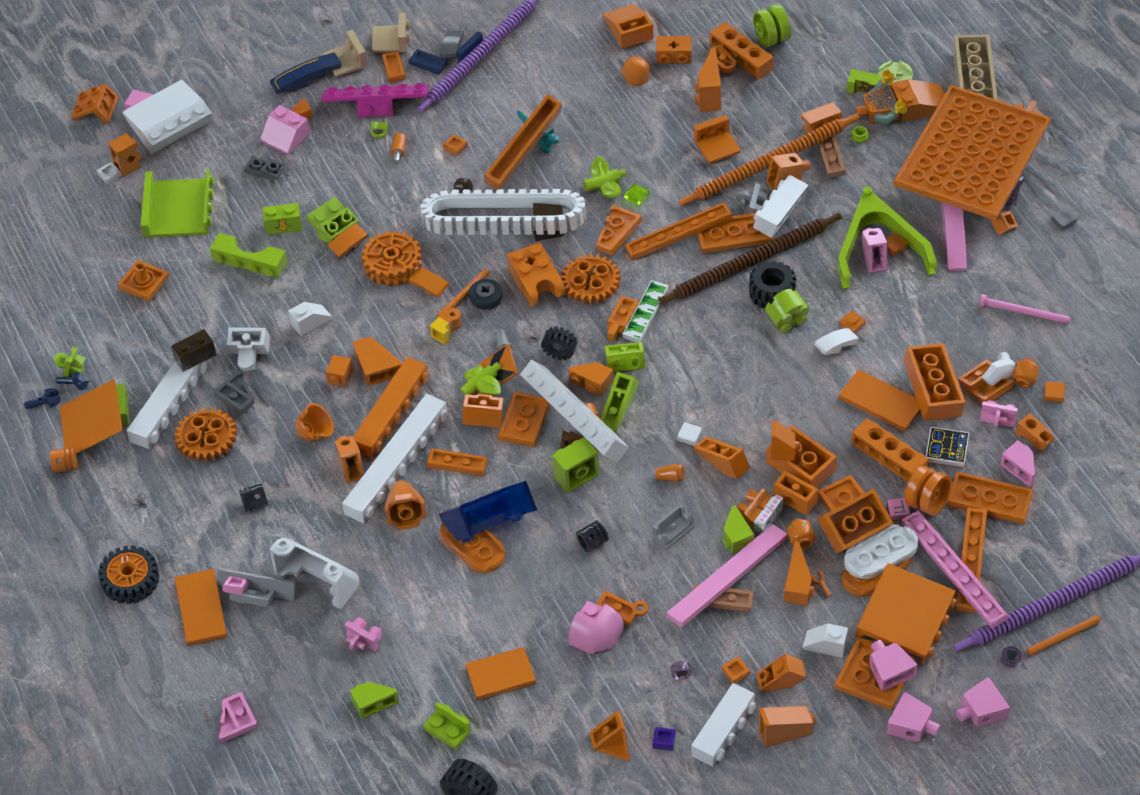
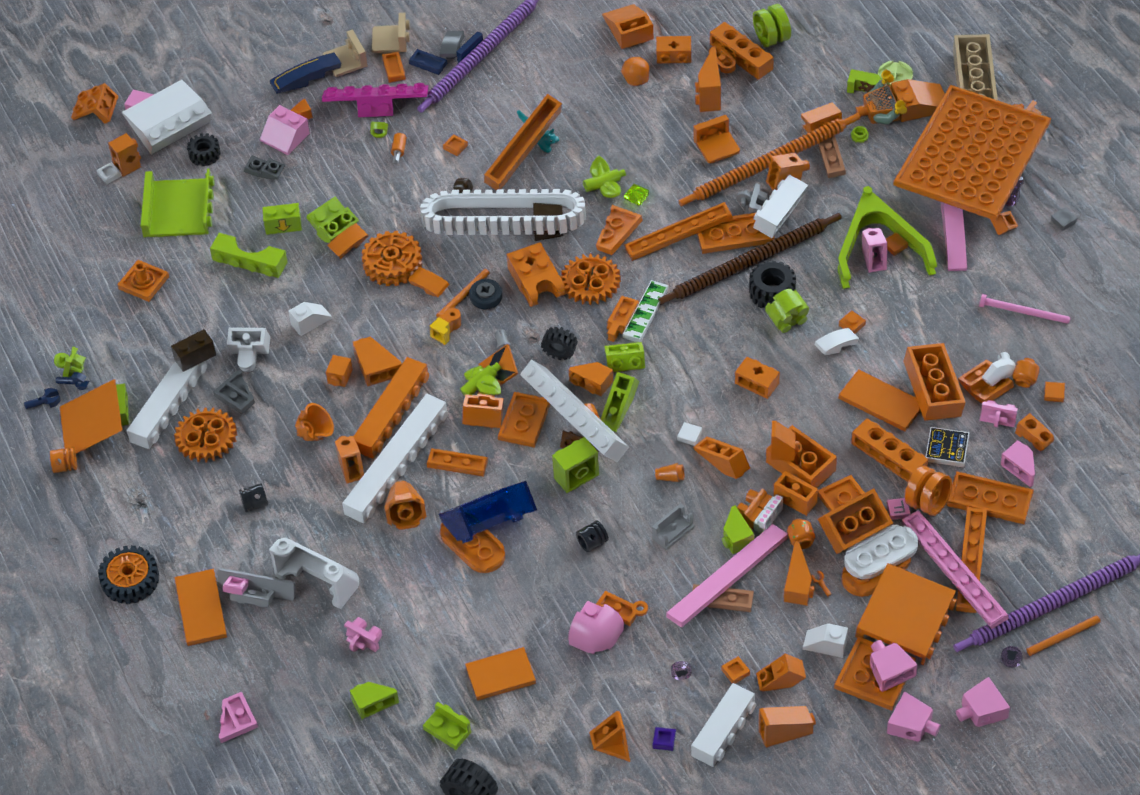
(203, 156): none -> black tyre
(757, 377): none -> orange brick

